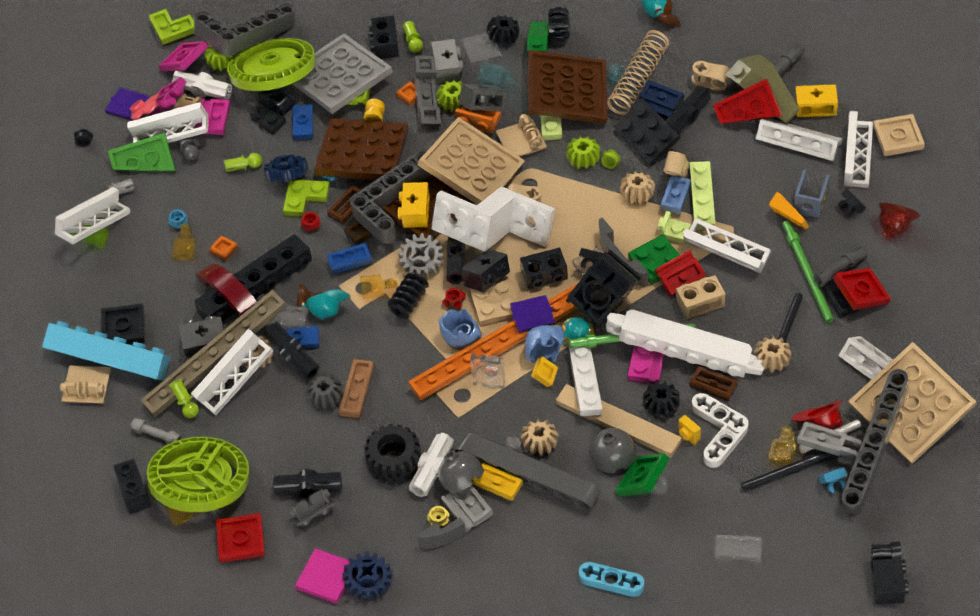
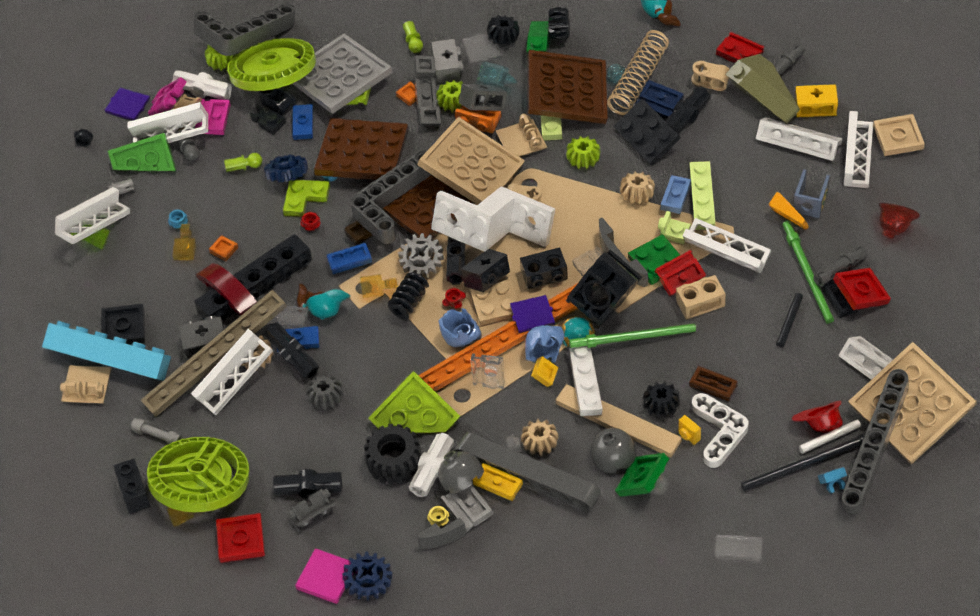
(140, 108): coral plate -> none
(171, 30): lime plate -> none
(183, 56): dark pink tile -> none
(189, 409): lime pin -> none
(346, 212): reddish brown tile -> none
(356, 388): medium nougat tile -> none
(374, 110): yellow wheel -> none
(384, 37): black brick -> none
(415, 205): yellow brick -> none
(415, 407): none -> lime plate
(589, 256): black tile -> none
(610, 159): lime plate -> none
(629, 577): medium azure beam -> none
(645, 365): dark pink plate -> none
(676, 164): tan piece -> none
(684, 343): white hinge -> none
(737, 47): none -> red plate
(749, 104): red wing -> none
(774, 353): tan gear -> none
(783, 449): clear yellow plate -> none
(829, 441): light grey hinge -> none
(851, 201): black tile -> none
(887, 573): black hinge -> none

